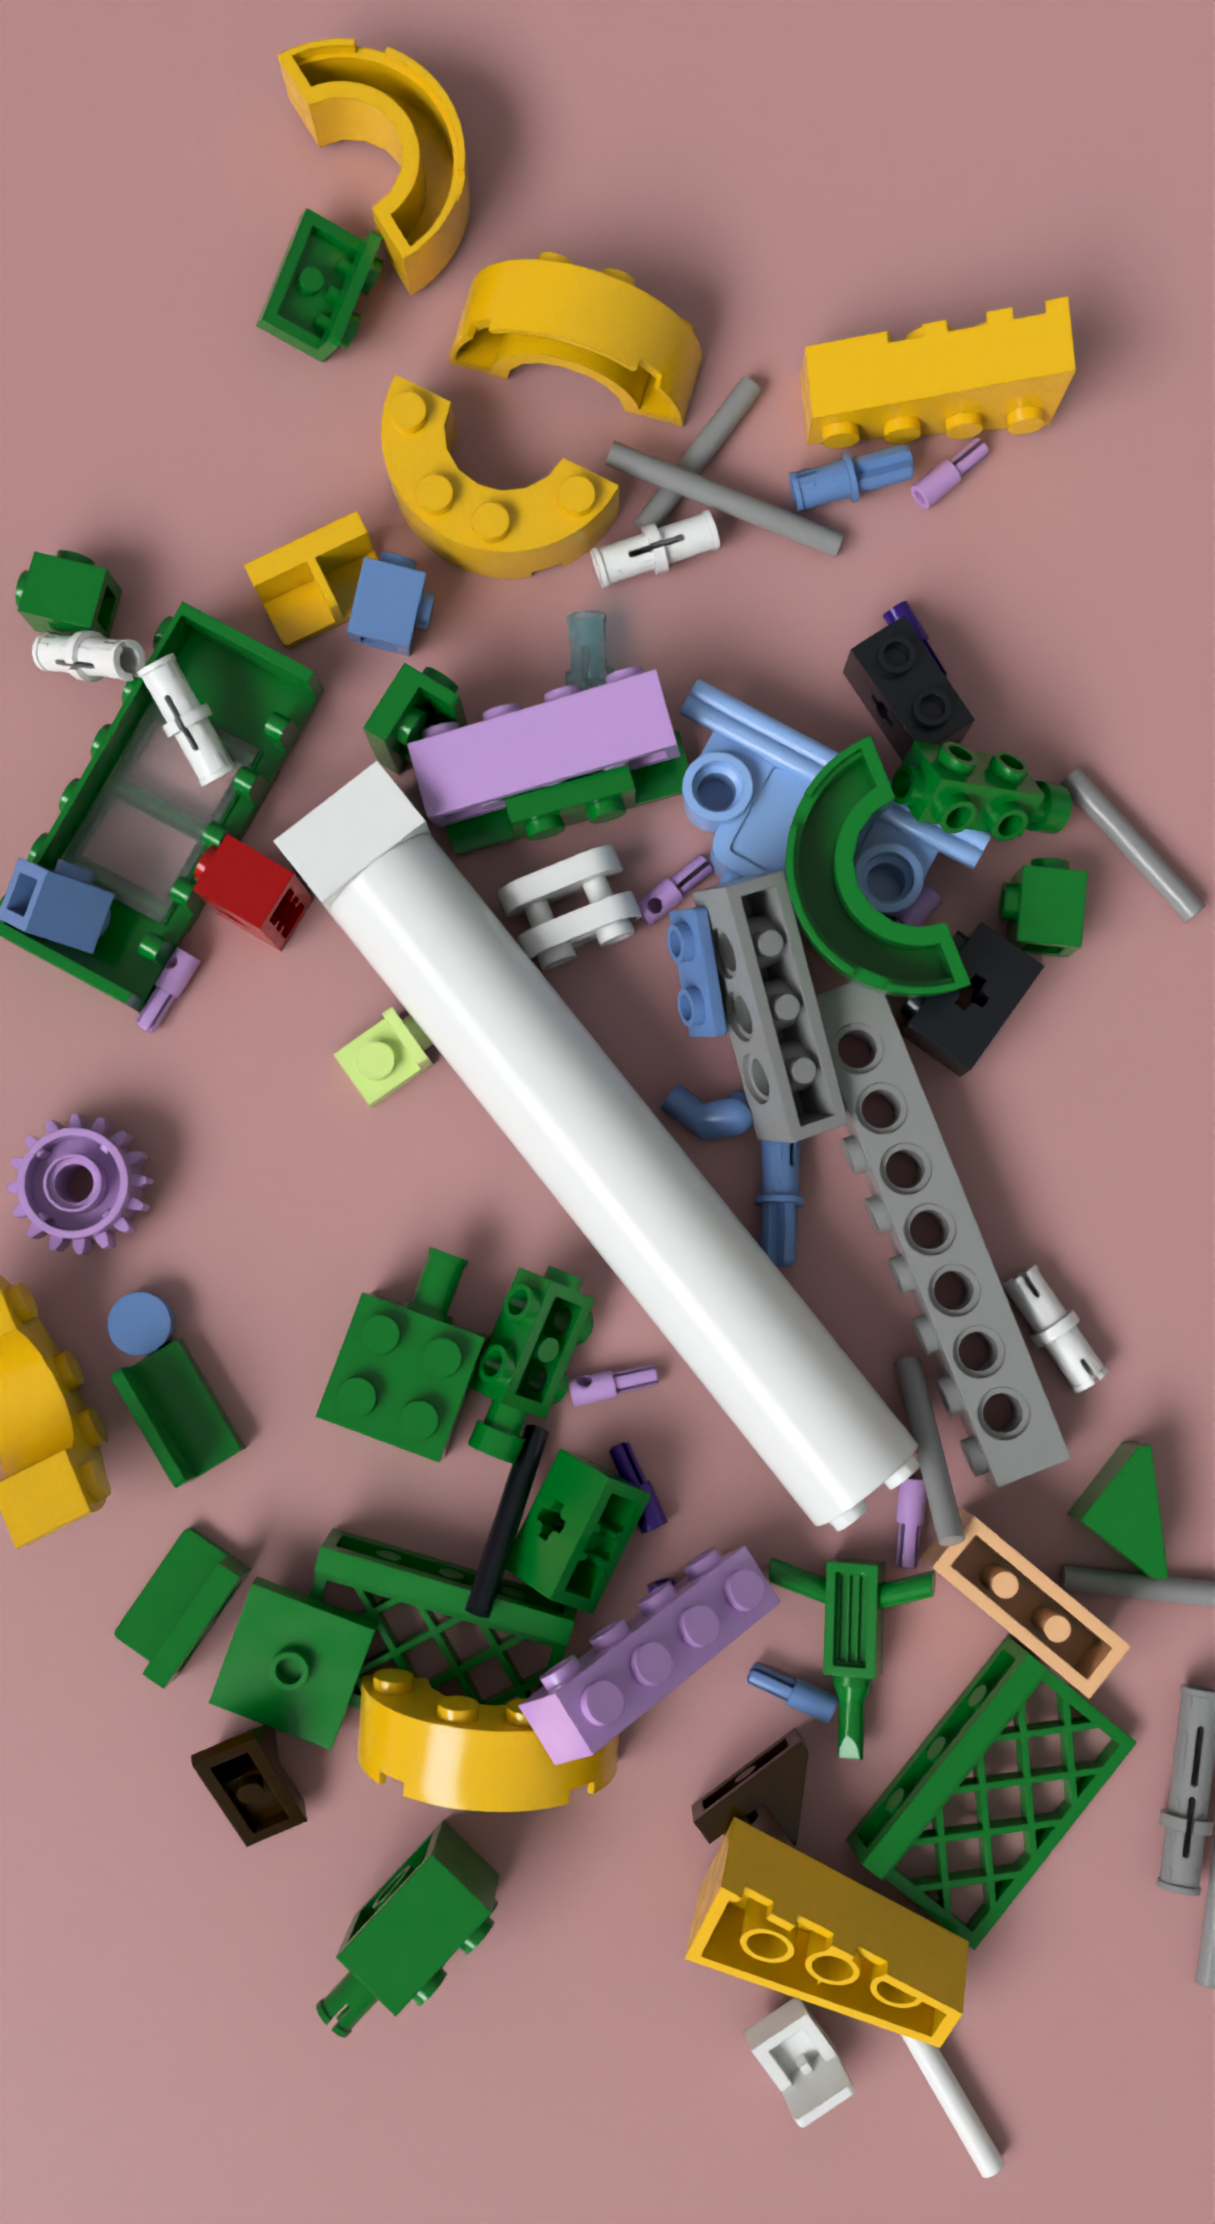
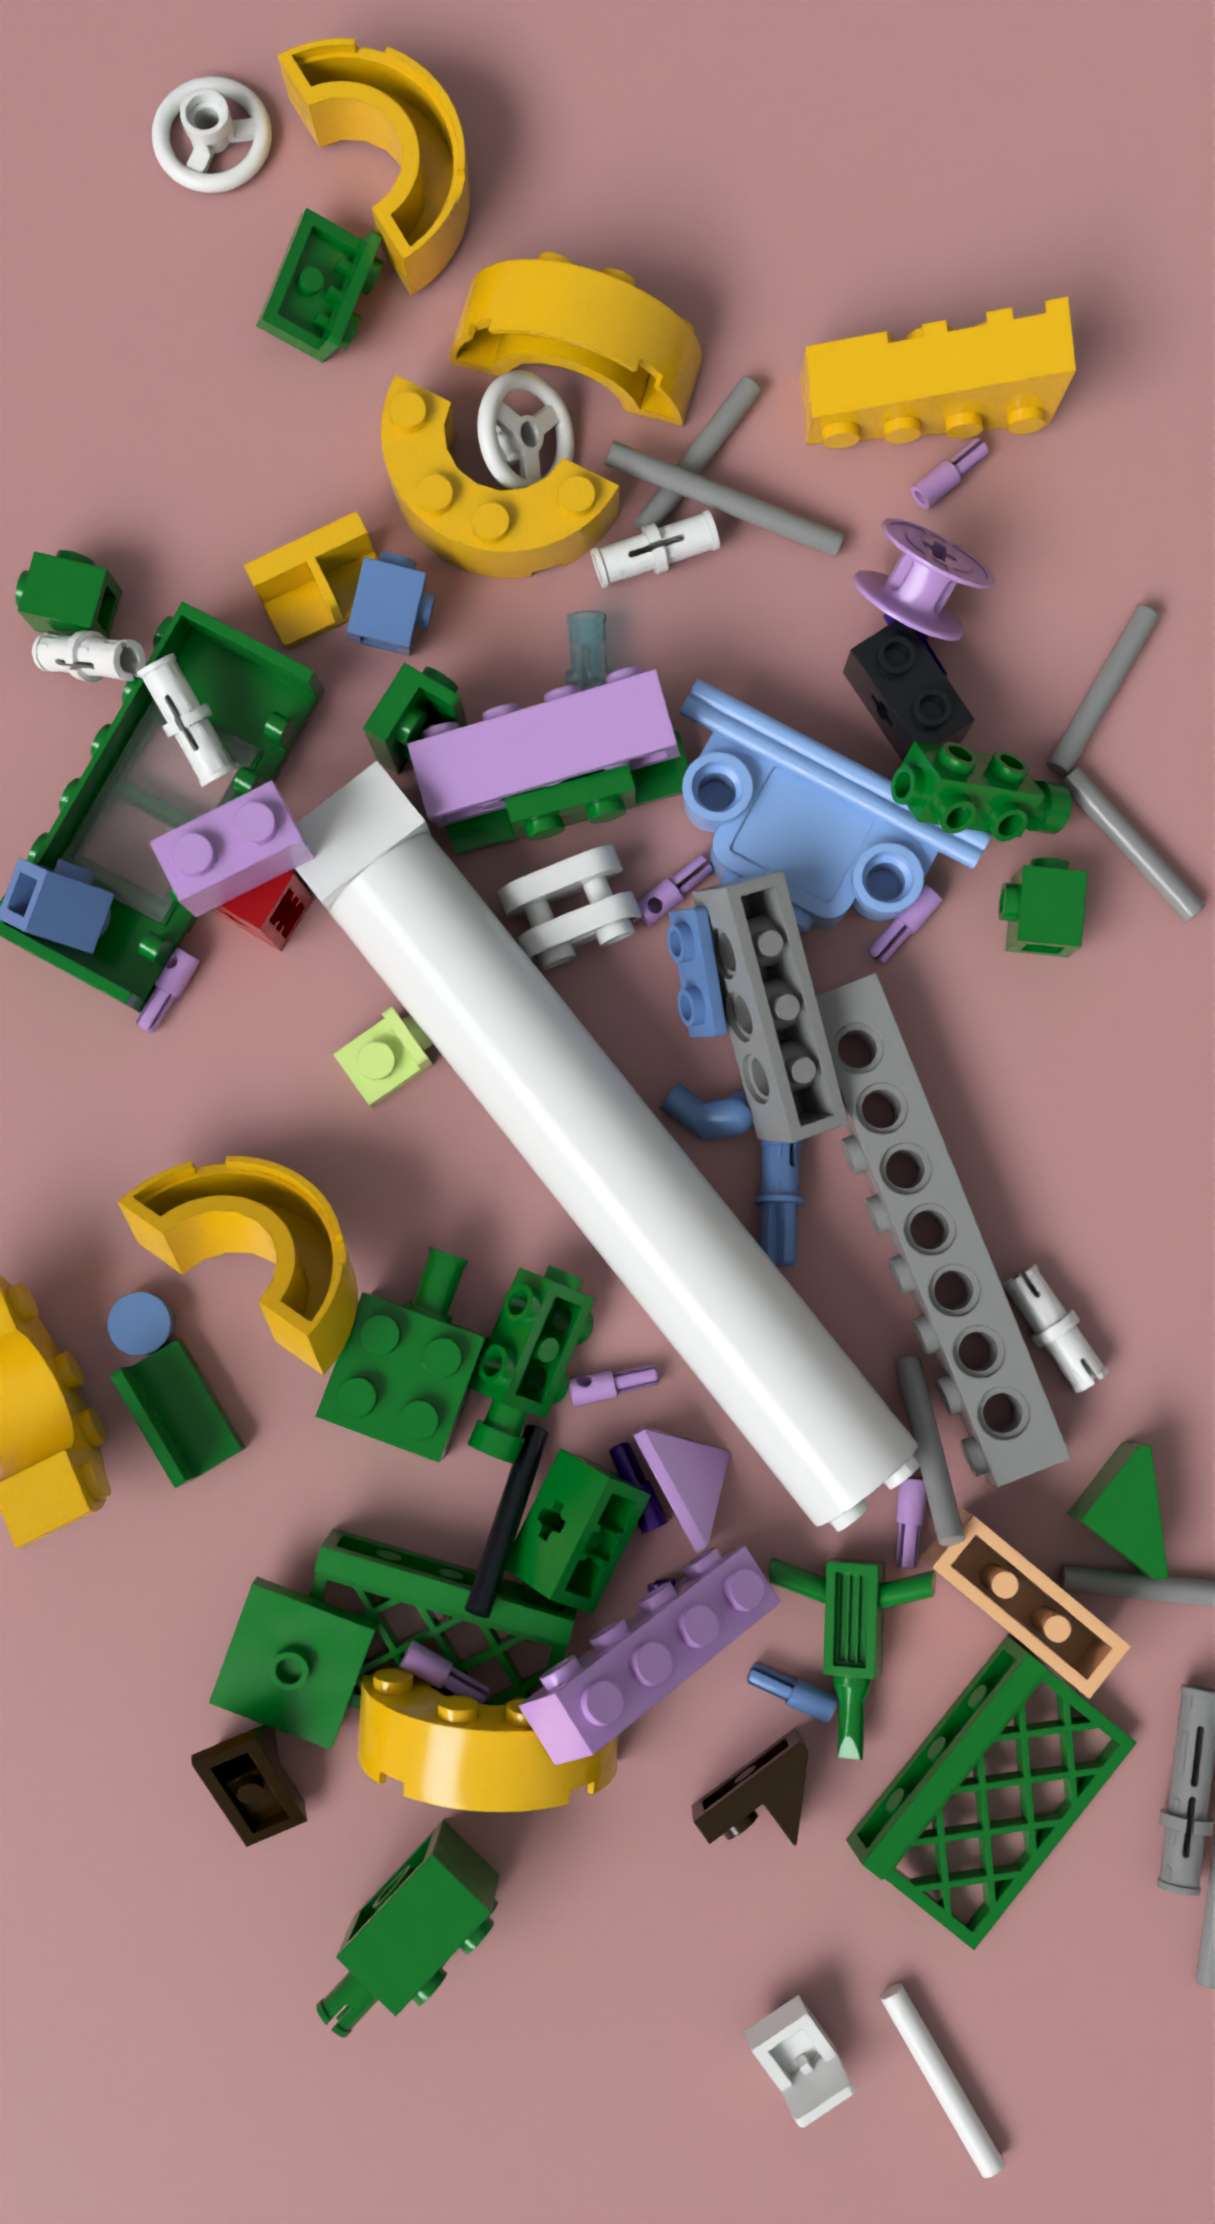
(46, 1176): lavender gear -> none
(180, 1604): green panel -> none
(201, 106): none -> white piece
(231, 849): none -> lavender brick
(262, 1211): none -> yellow brick
(440, 1673): none -> lavender pin
(516, 439): none -> white piece
(689, 1477): none -> lavender slope
(825, 1939): yellow wedge -> none
(827, 897): green brick -> none
(850, 477): medium blue axle -> none
(923, 579): none -> lavender piece
(1000, 977): black brick -> none
(1103, 690): none -> light grey bar

